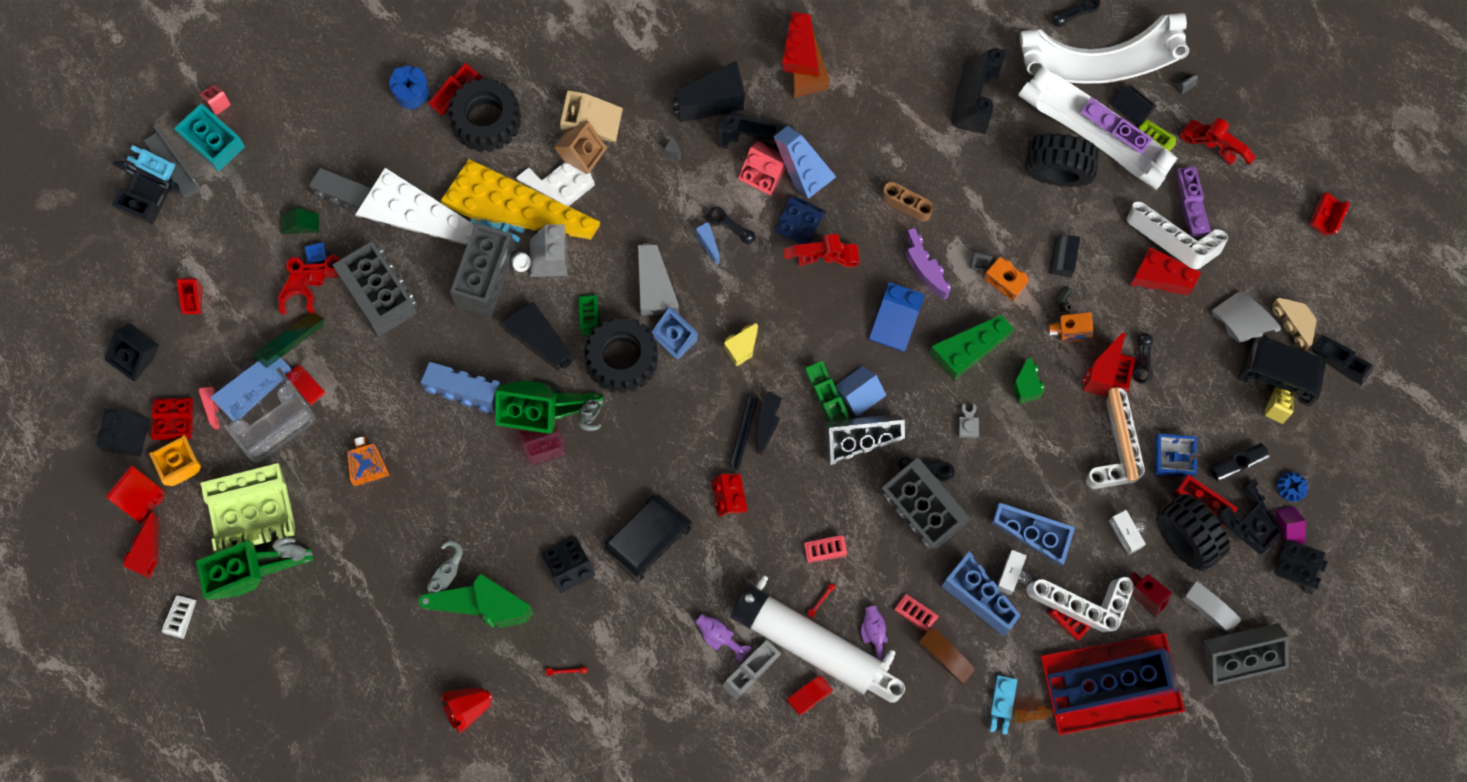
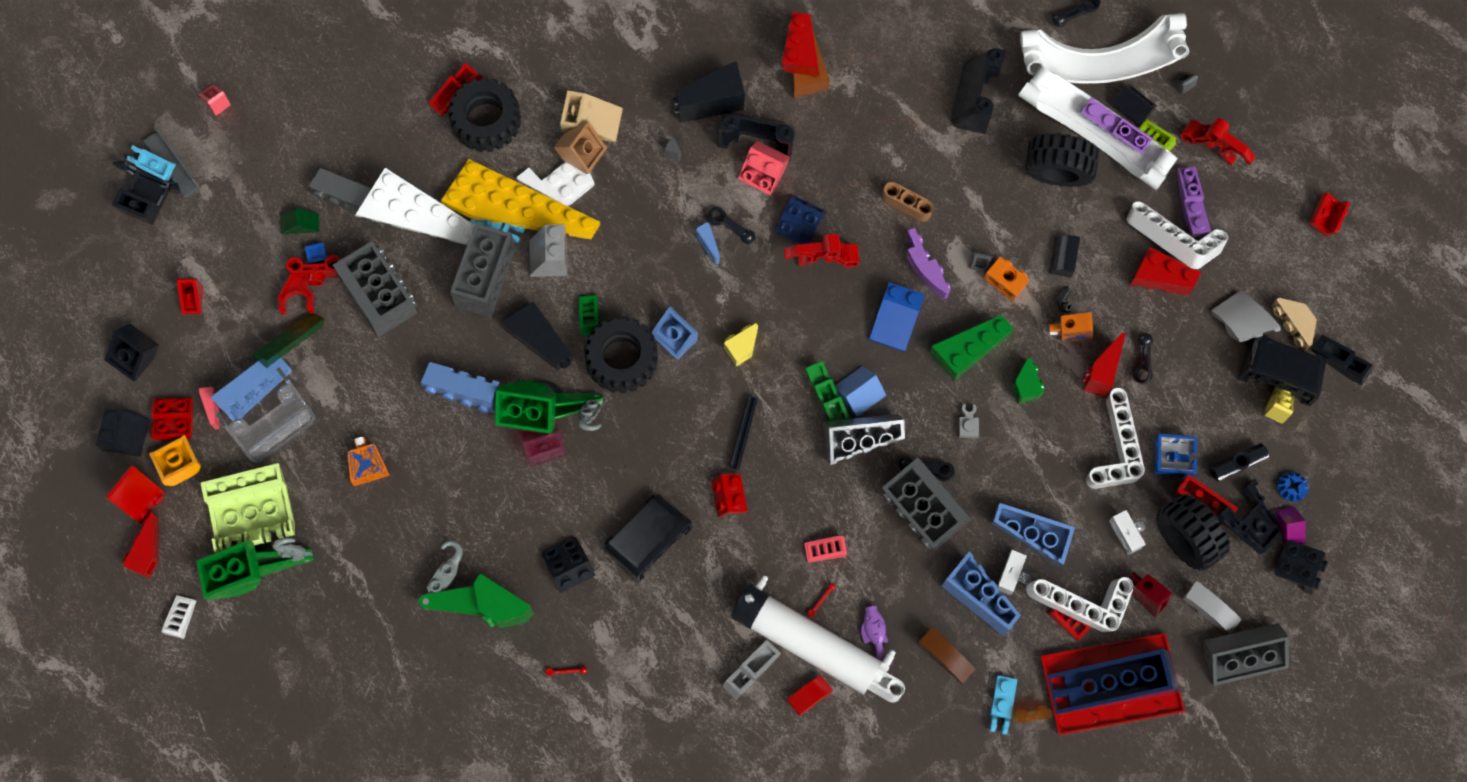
(209, 137): teal brick -> none
(305, 384): red slope -> none
(409, 87): blue brick -> none
(465, 706): red cone -> none
(520, 261): white tile -> none
(655, 285): light grey slope -> none
(716, 634): medium lavender animal -> none
(767, 421): black slope -> none
(802, 163): medium blue wedge -> none
(926, 612): coral slope -> none
(1123, 434): light nougat axle -> none
(1124, 384): red slope -> none

